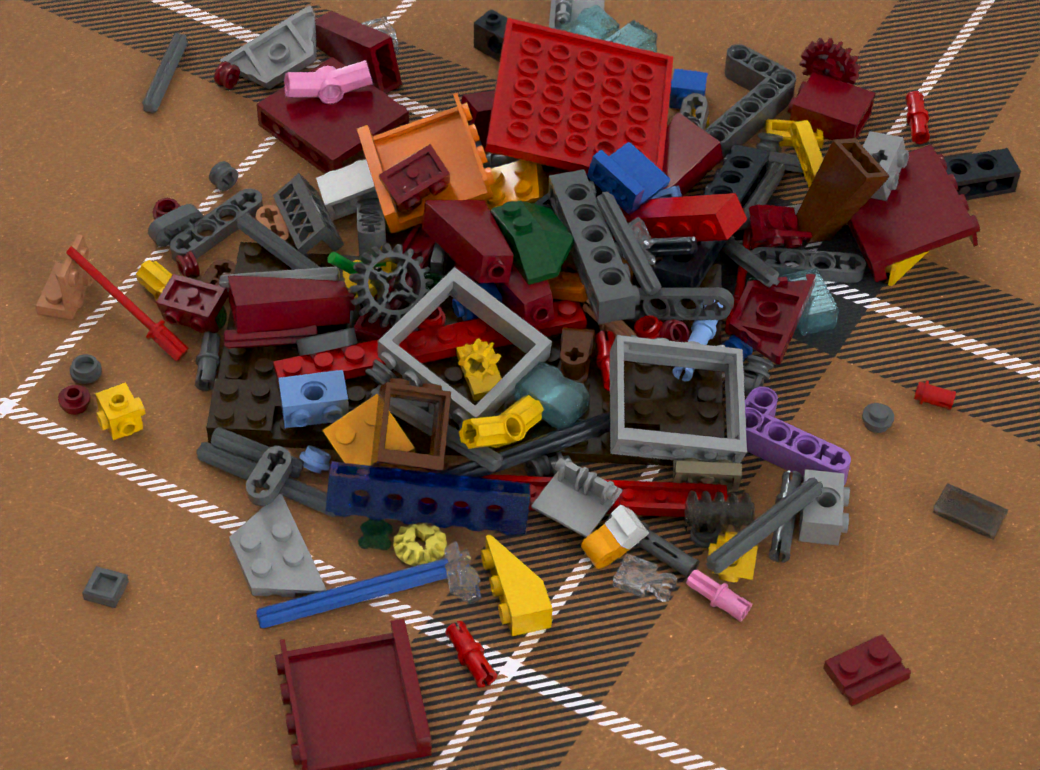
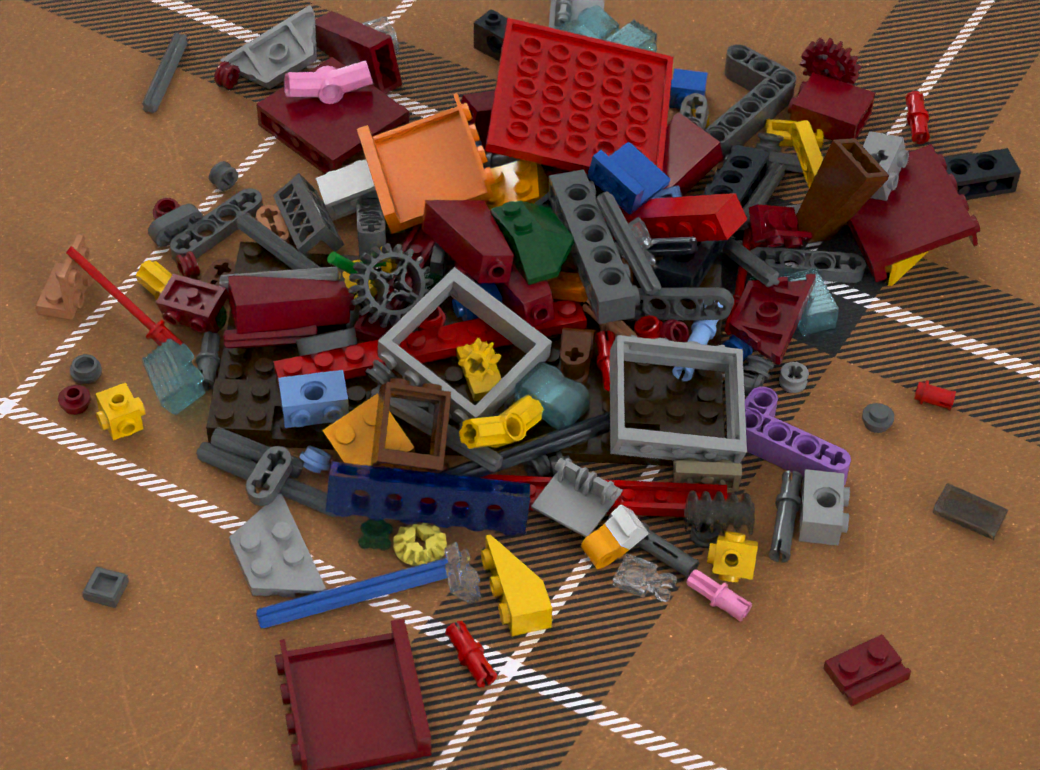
(174, 376): none -> clear light blue brick
(415, 178): dark red bracket -> none
(764, 525): dark grey axle -> none
(791, 384): none -> light grey bush

